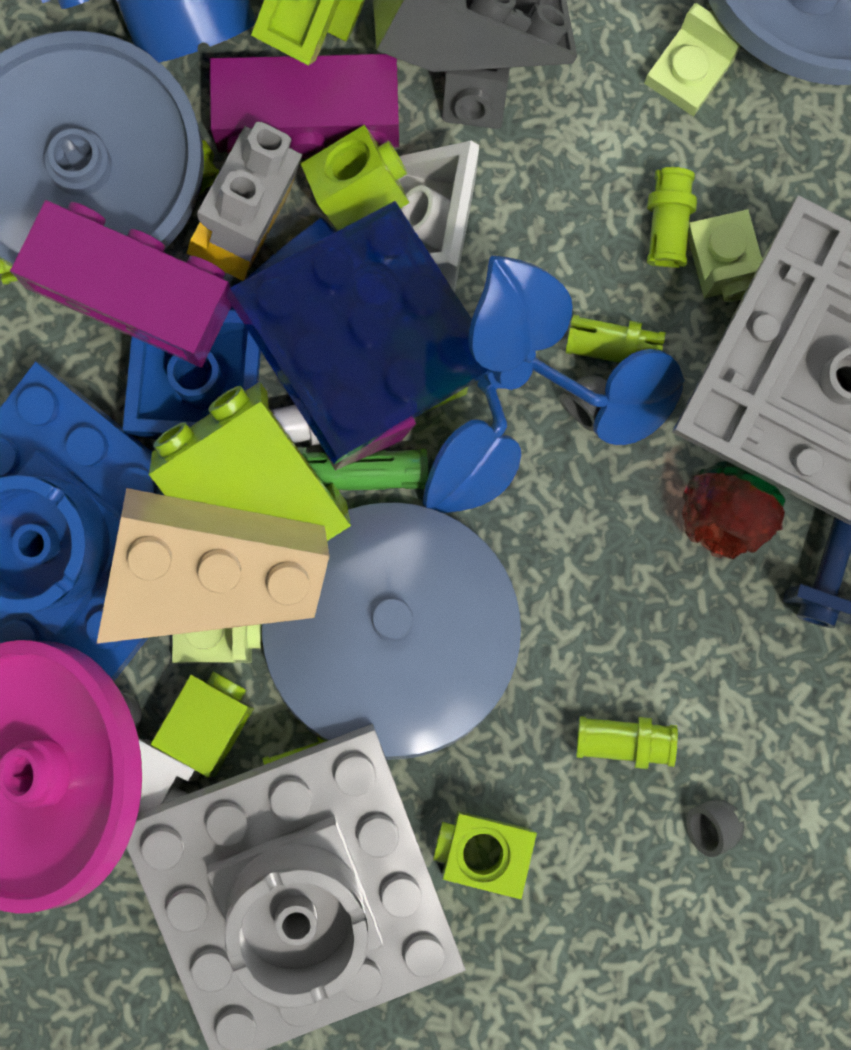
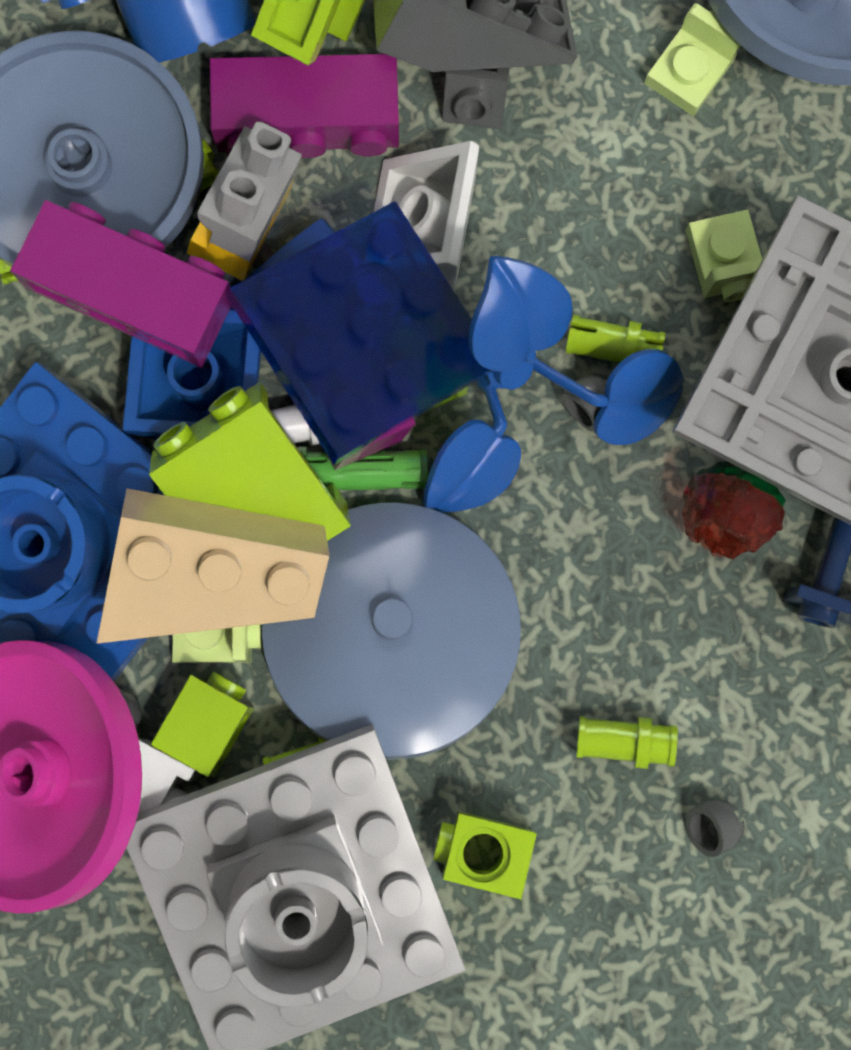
(355, 177): lime brick -> none
(671, 209): lime pin -> none

